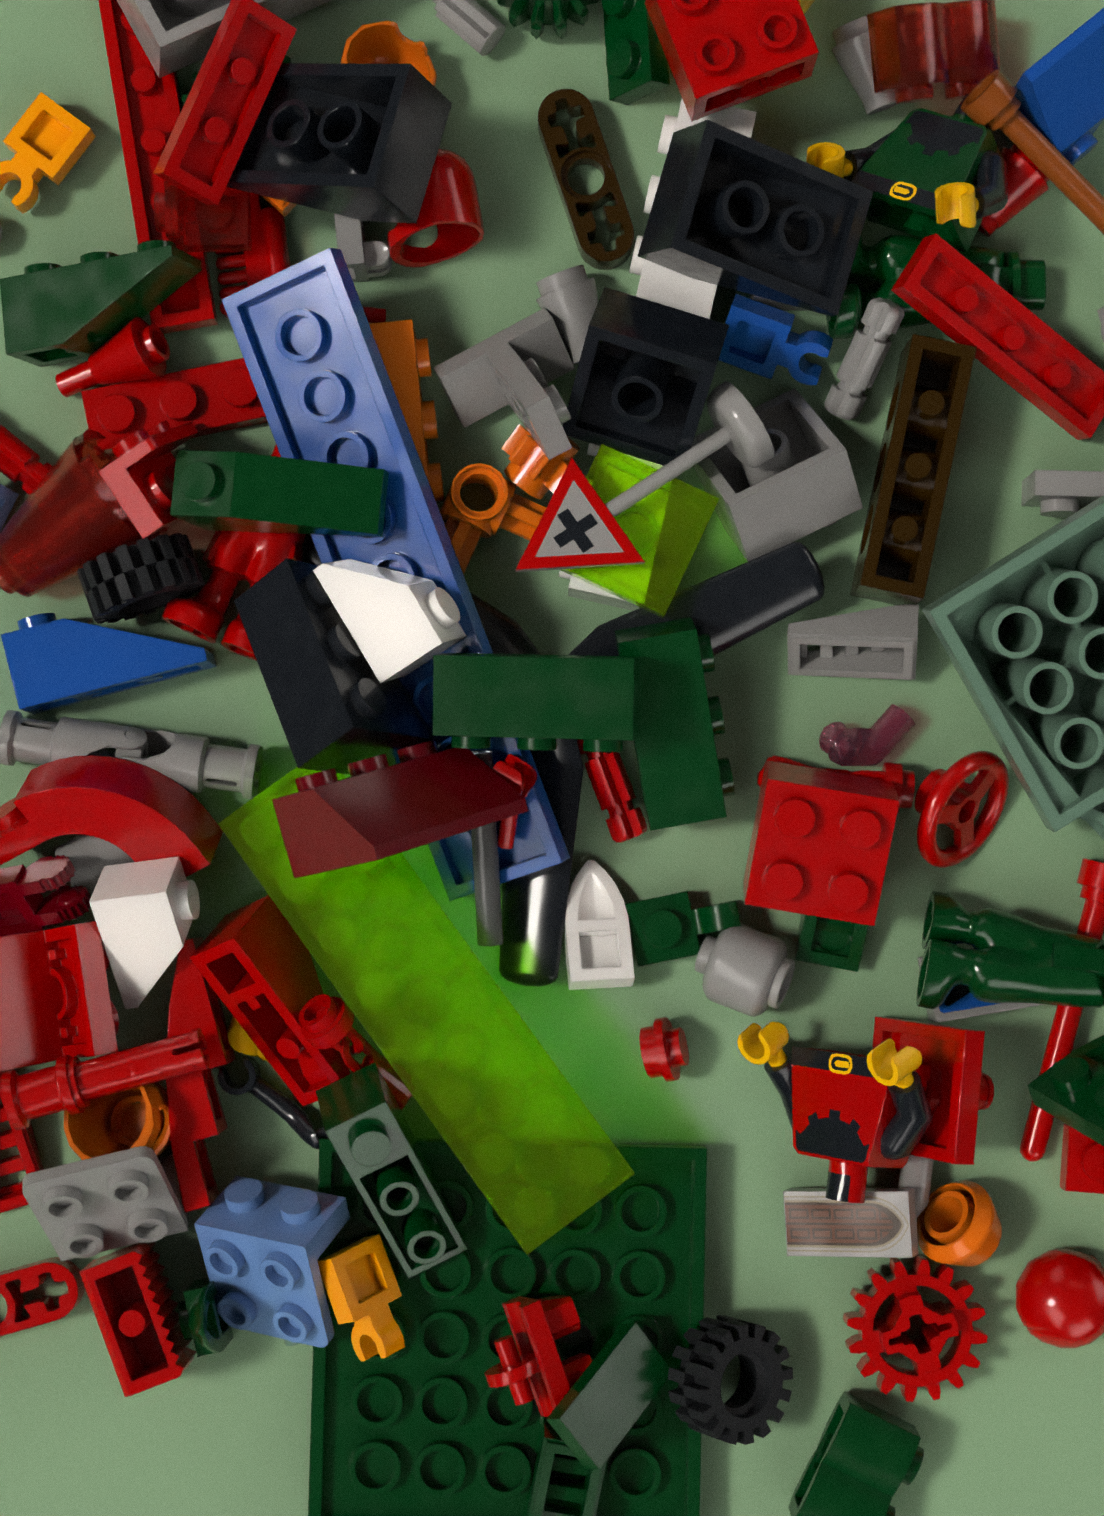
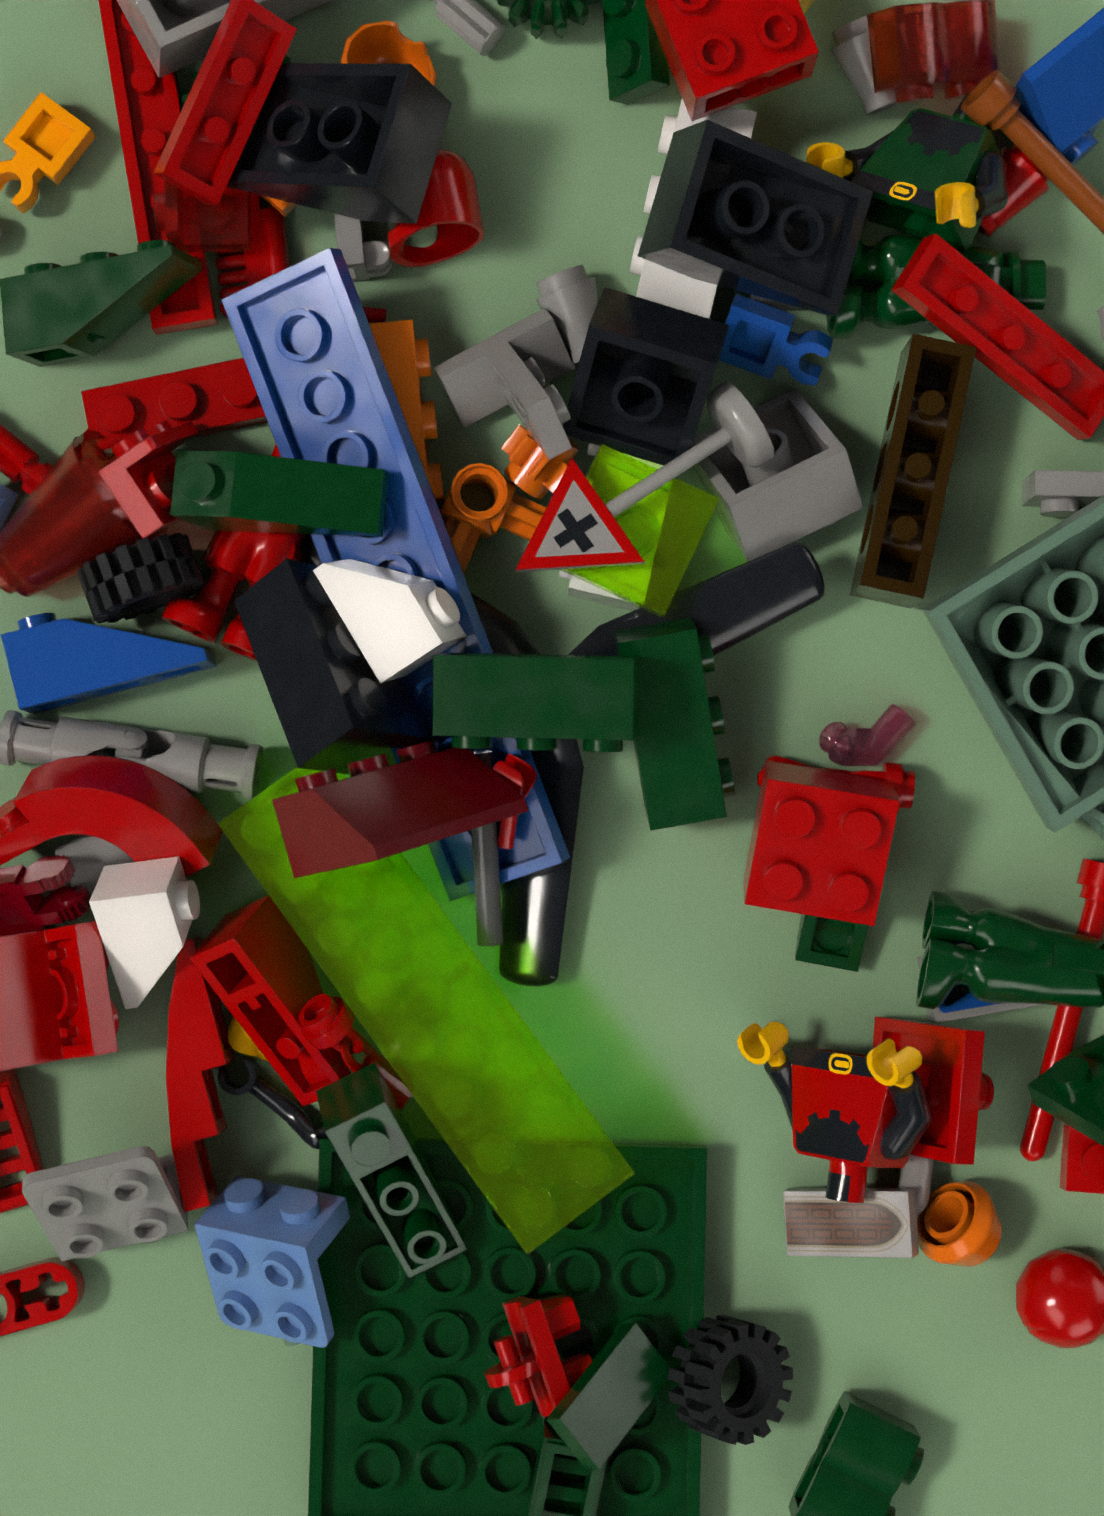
(75, 1083): red pin -> none
(100, 1130): orange helmet -> none
(130, 355): red cone -> none
(137, 1317): red brick -> none
(201, 1319): dark green plate -> none
(359, 1291): light orange plate -> none
(555, 143): dark brown beam -> none
(597, 932): white plate -> none
(614, 794): red axle -> none
(663, 1049): red plate -> none
(668, 927): dark green plate -> none
(745, 969): light grey head -> none
(864, 358): light grey axle -> none
(869, 644): light grey slope -> none
(889, 1334): red gear -> none
(954, 802): red piece -> none

